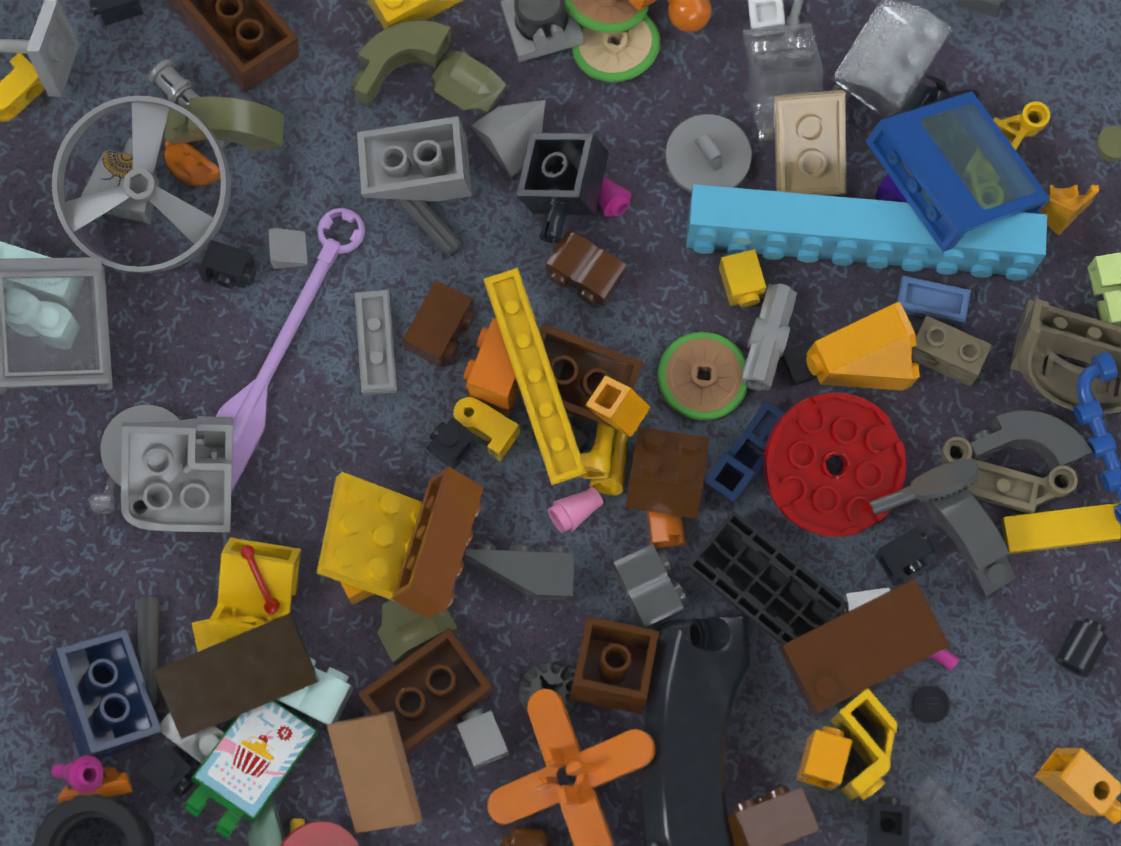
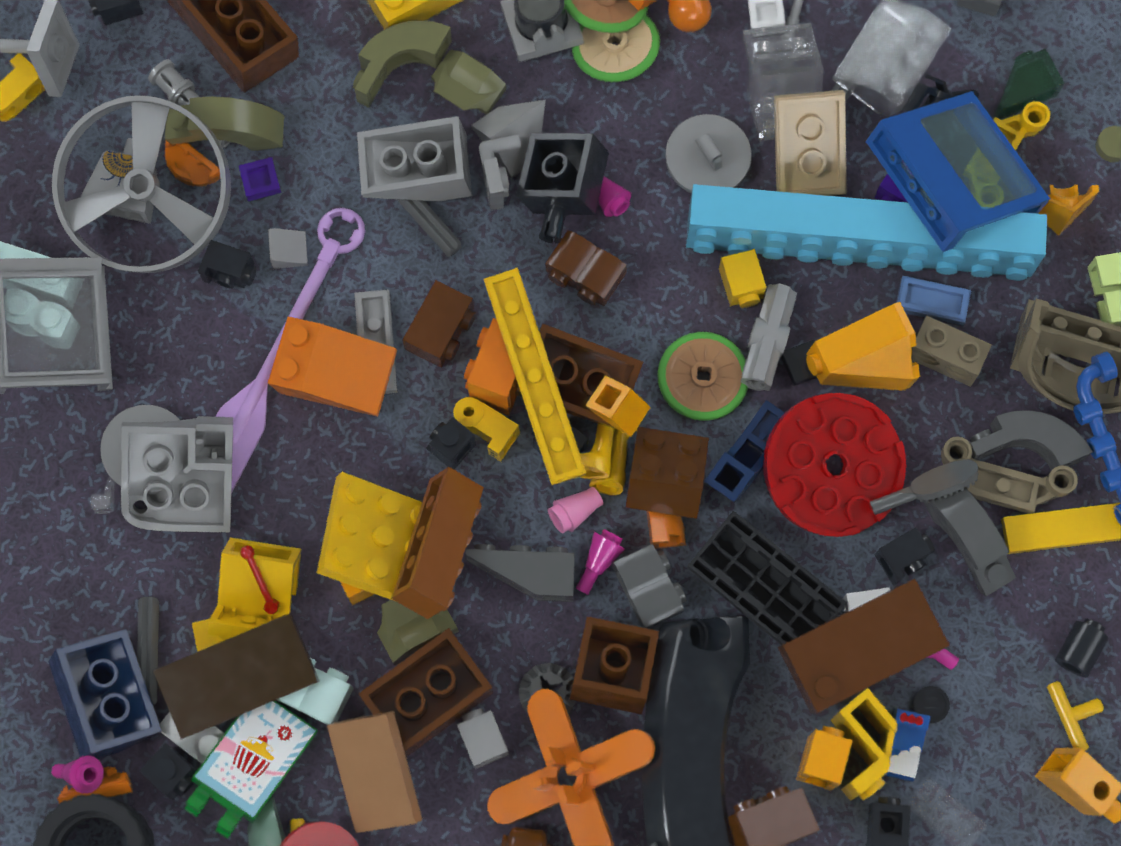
(259, 179): none -> dark purple plate
(331, 367): none -> orange slope
(494, 177): none -> light grey plate
(602, 553): none -> dark pink cone
(907, 744): none -> leg
(1030, 80): none -> clear green slope
(1071, 715): none -> yellow piece

